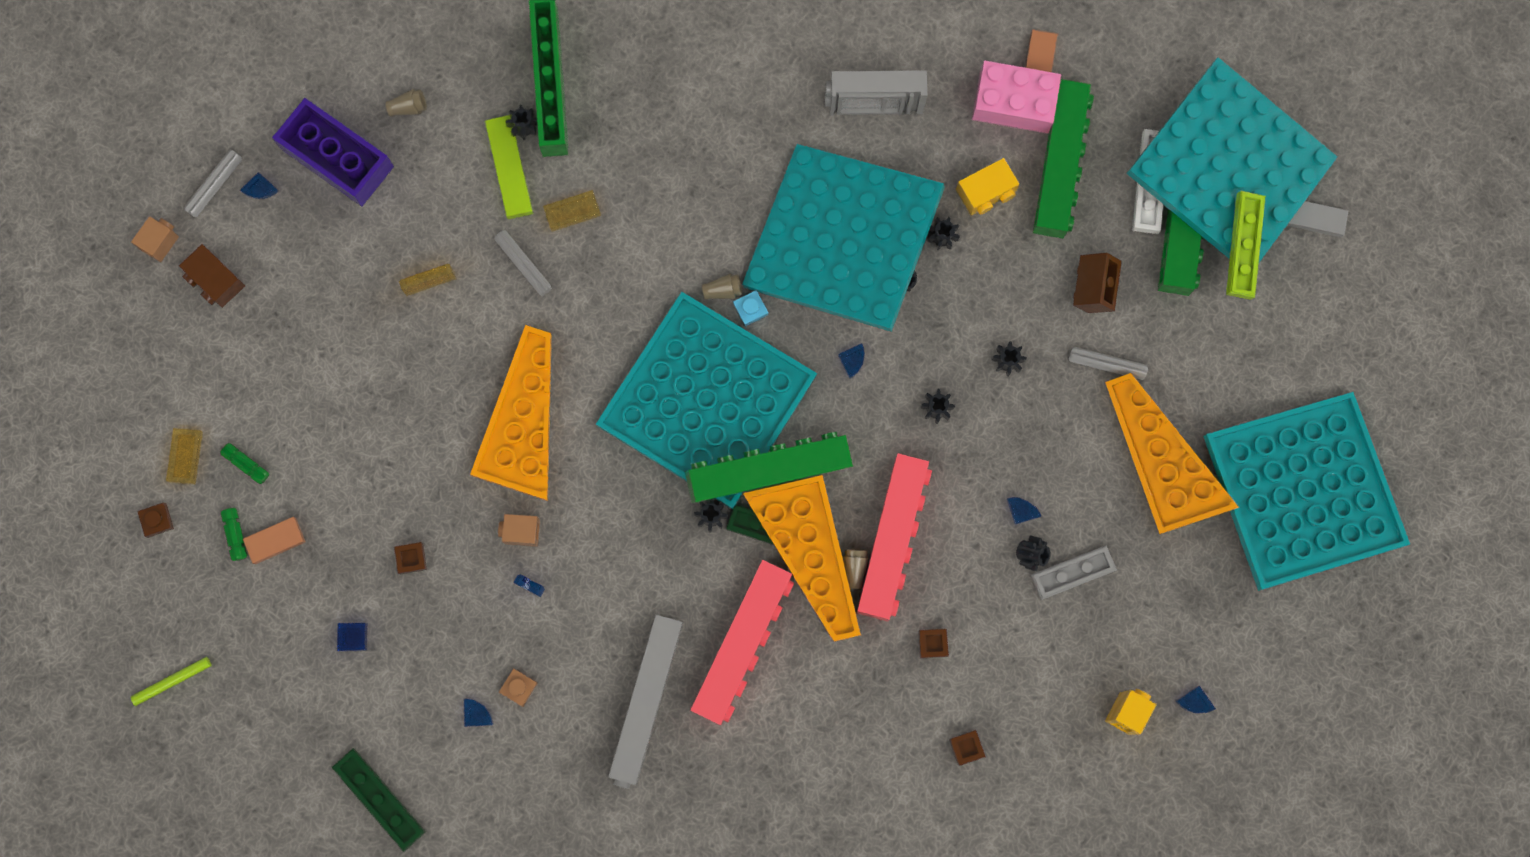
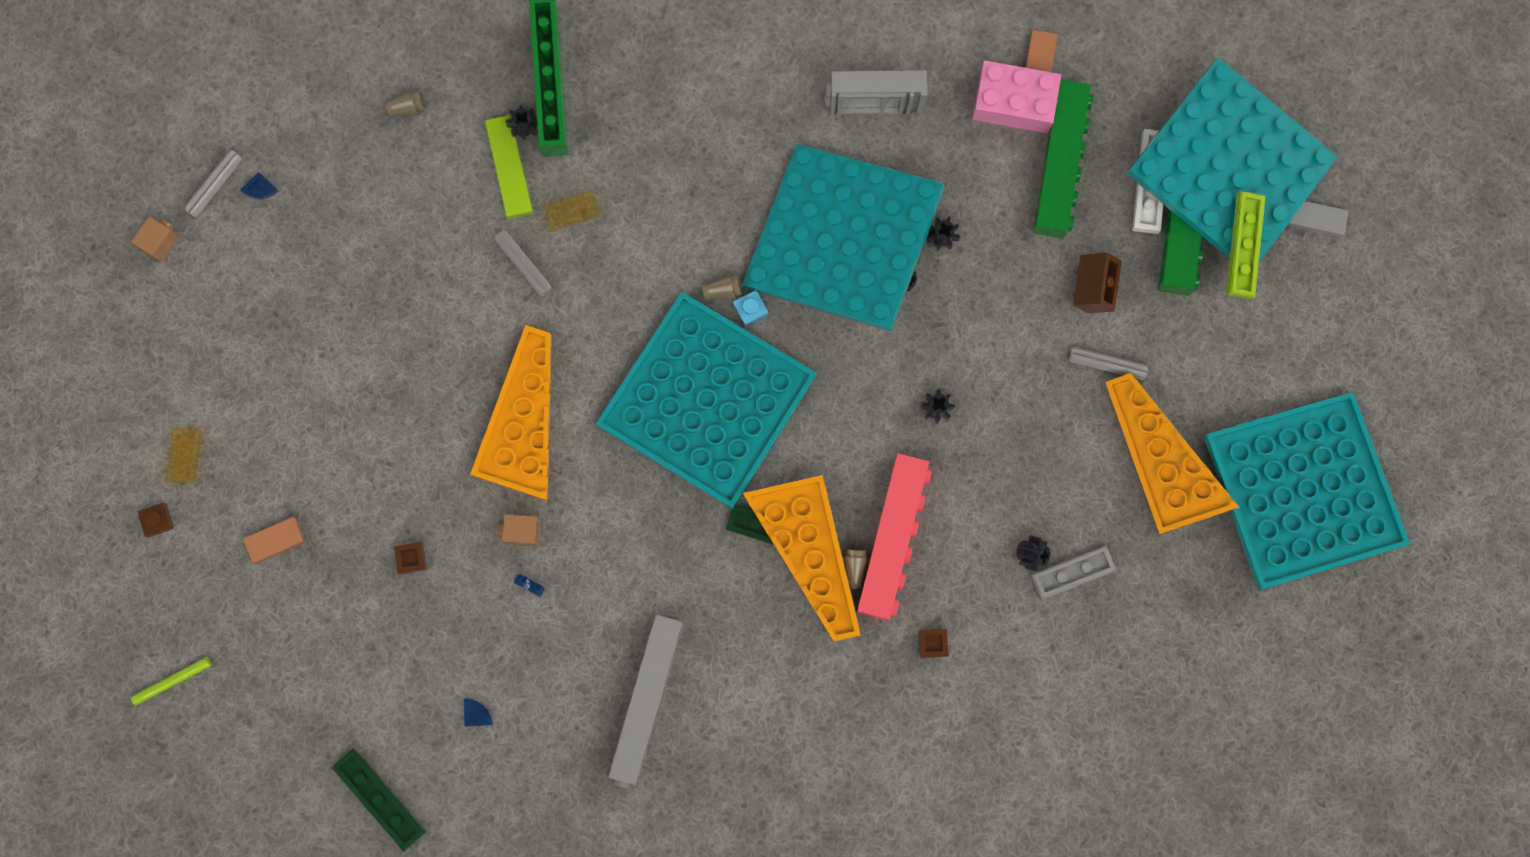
(211, 275): reddish brown brick -> none
(233, 534): green axle -> none
(244, 463): green axle -> none
(333, 152): dark purple brick -> none
(352, 637): clear blue plate -> none
(427, 279): clear yellow tile -> none
(518, 687): medium nougat plate -> none
(716, 520): black gear -> none
(742, 642): coral brick -> none
(768, 468): green brick -> none
(852, 360): clear blue tile -> none
(967, 748): reddish brown plate -> none
(988, 187): yellow brick -> none
(1007, 351): black gear -> none
(1022, 510): clear blue tile -> none
(1131, 711): yellow brick -> none
(1196, 701): clear blue tile -> none

